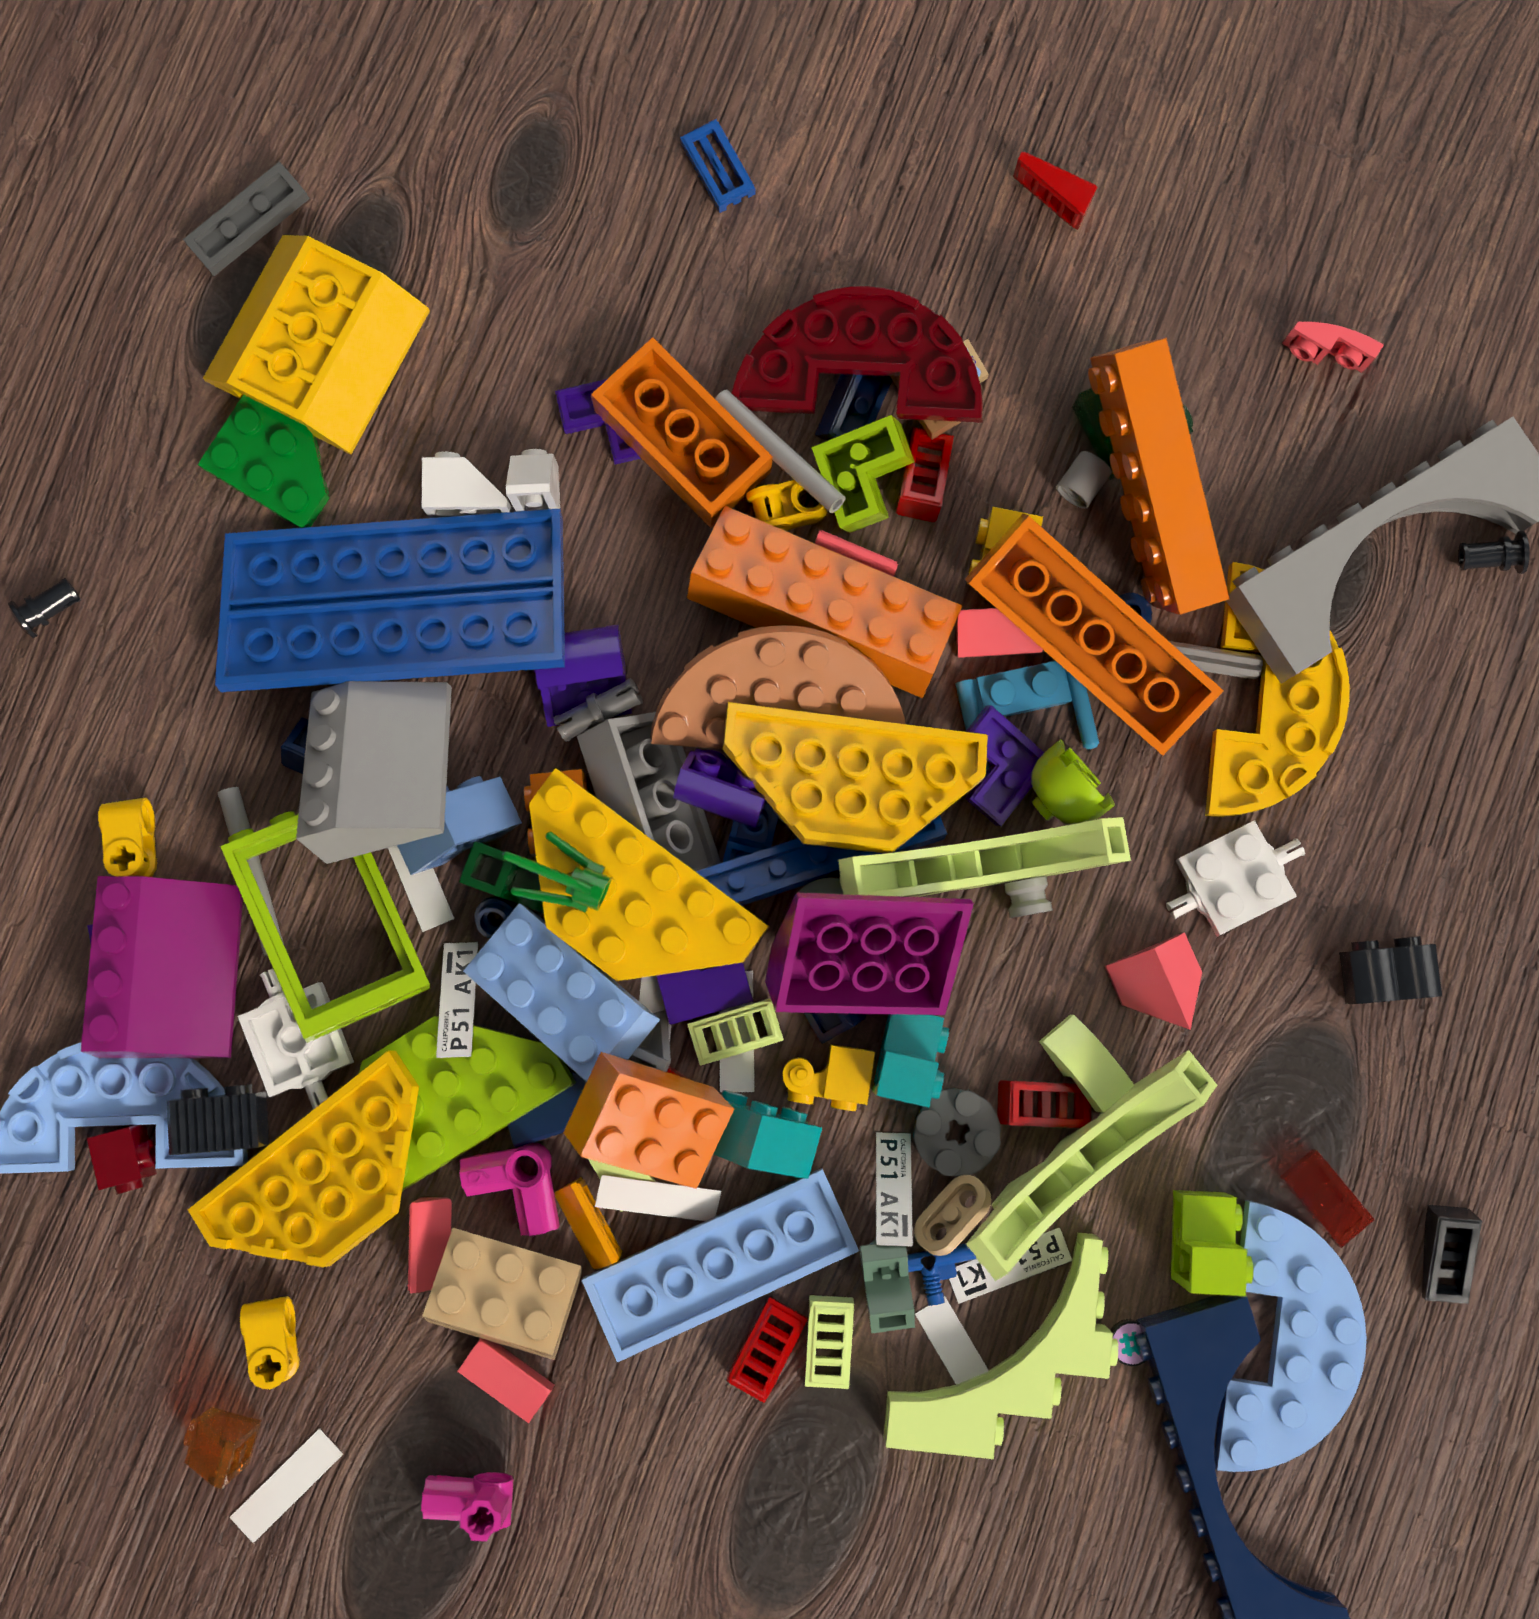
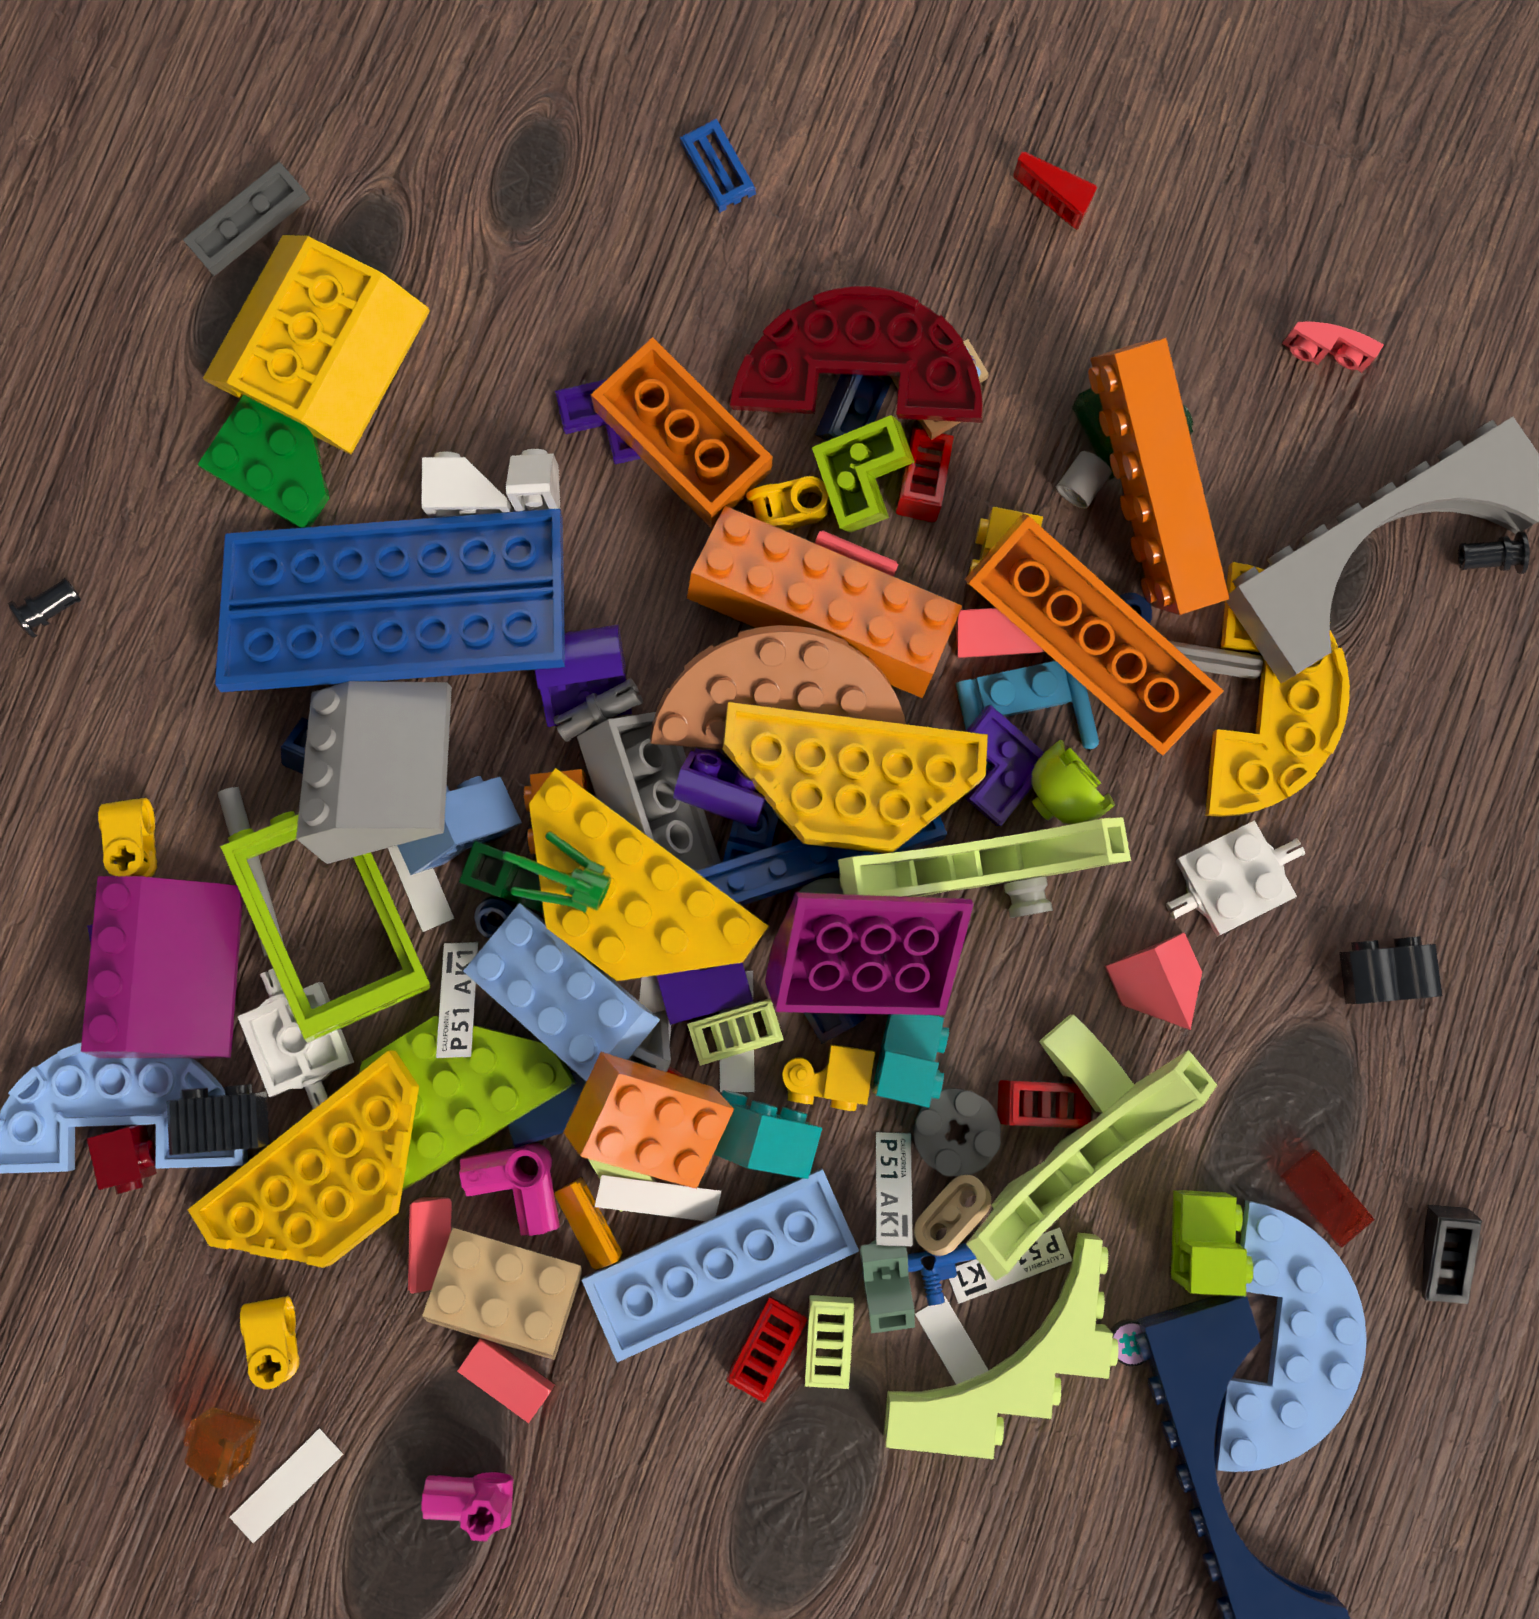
(783, 454): light grey piece -> none

